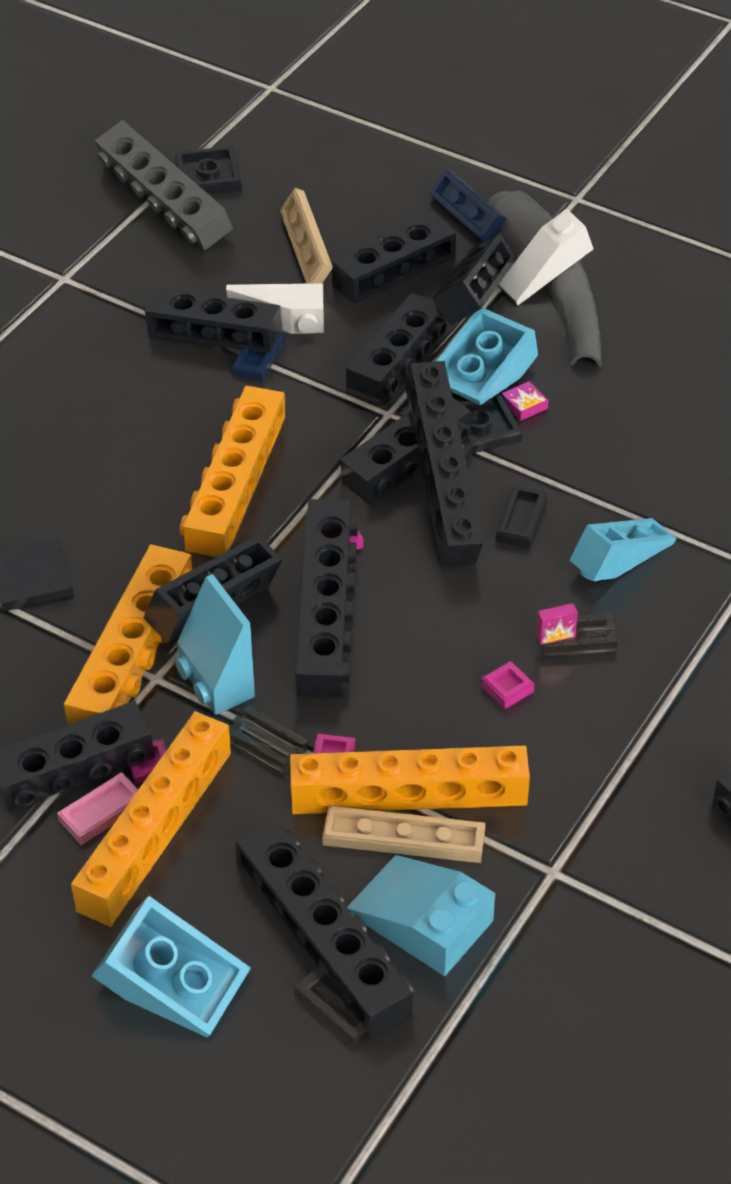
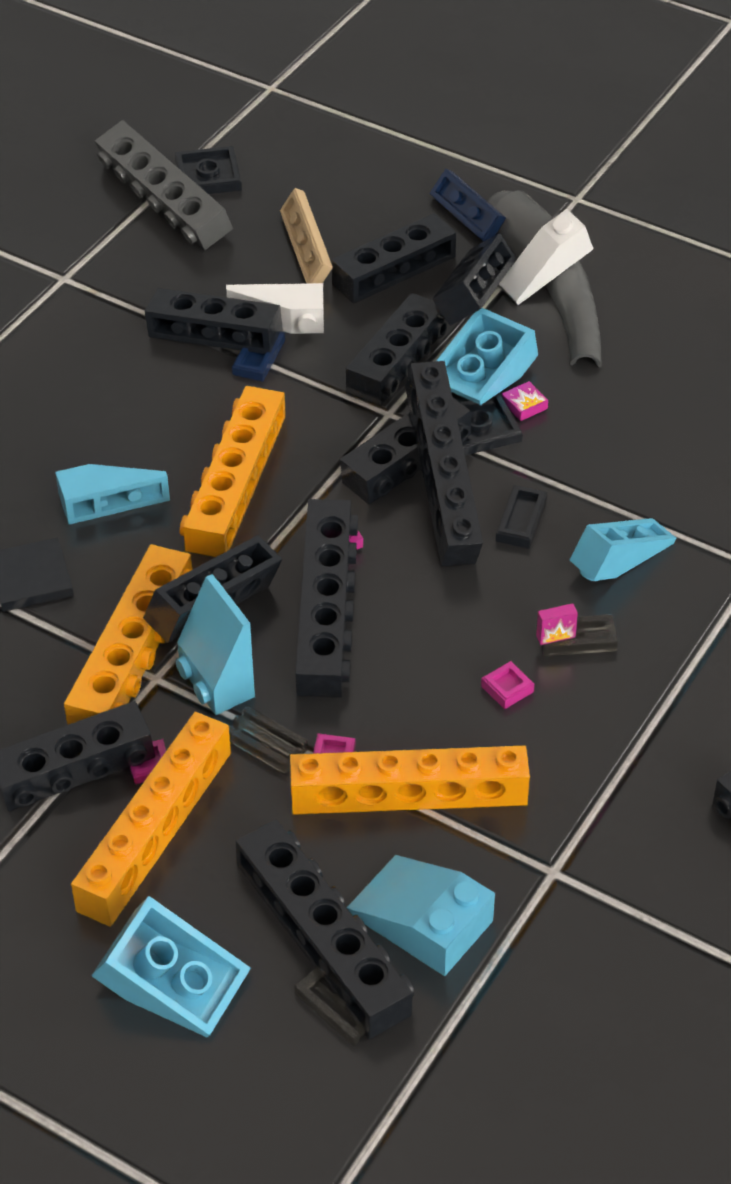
(97, 809): bright pink tile -> none
(106, 490): none -> medium azure slope
(404, 834): tan tile -> none

